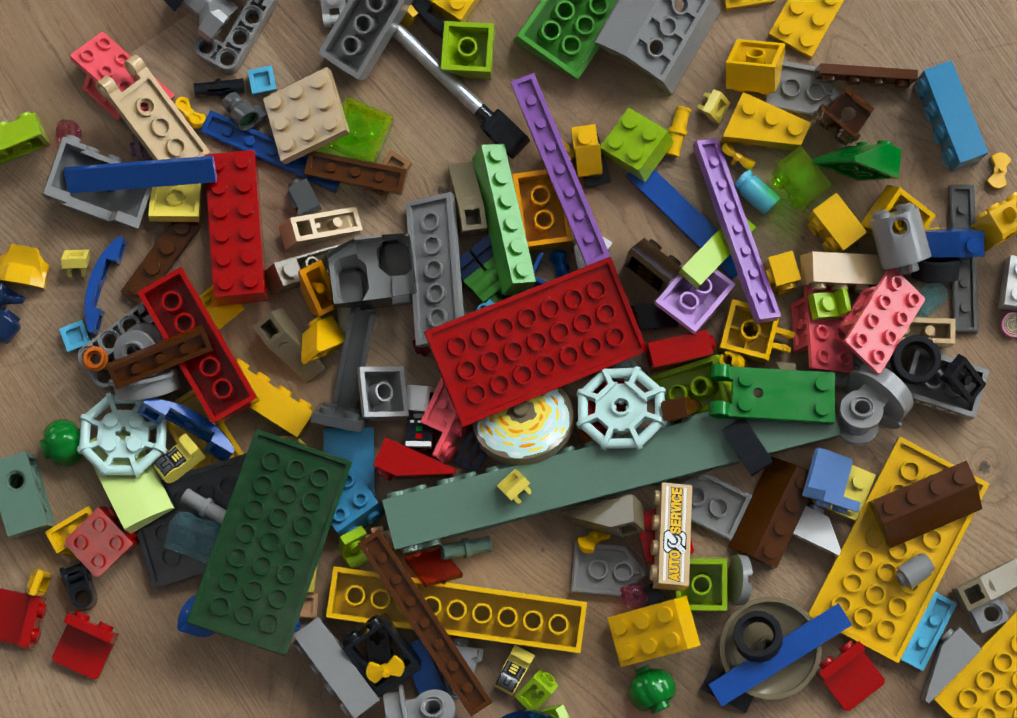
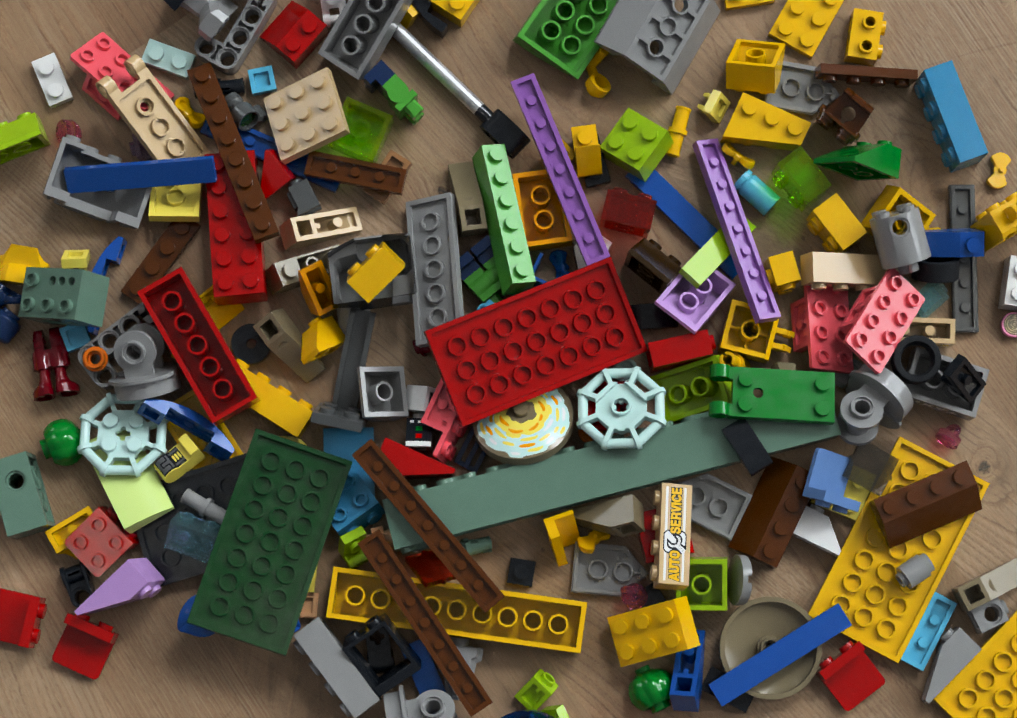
(38, 582): yellow slope -> none
(51, 359): none -> dark red piece
(52, 80): none -> white plate
(64, 296): none -> sand green piece
(129, 583): none -> lavender slope
(159, 357): reddish brown plate -> none
(168, 58): none -> light aqua plate
(233, 153): none -> reddish brown plate
(239, 345): none -> black piece
(274, 174): none -> red slope
(295, 33): none -> red slope
(375, 271): none -> yellow brick
(376, 672): yellow piece -> none
(395, 91): none -> bright green hips
(428, 525): none -> reddish brown plate
(468, 49): lime slope -> none
(513, 485): light yellow tile -> none
(514, 670): leg -> none
(521, 572): none -> black plate
(561, 533): none -> yellow panel
(597, 84): none -> yellow plate
(628, 212): none -> clear red brick
(679, 408): reddish brown slope -> none
(688, 677): none -> blue slope
(753, 617): black tyre -> none
(829, 304): lime bracket -> none
(864, 37): none -> yellow brick
(870, 468): none -> clear smoke piece
(948, 438): none -> clear pink tile

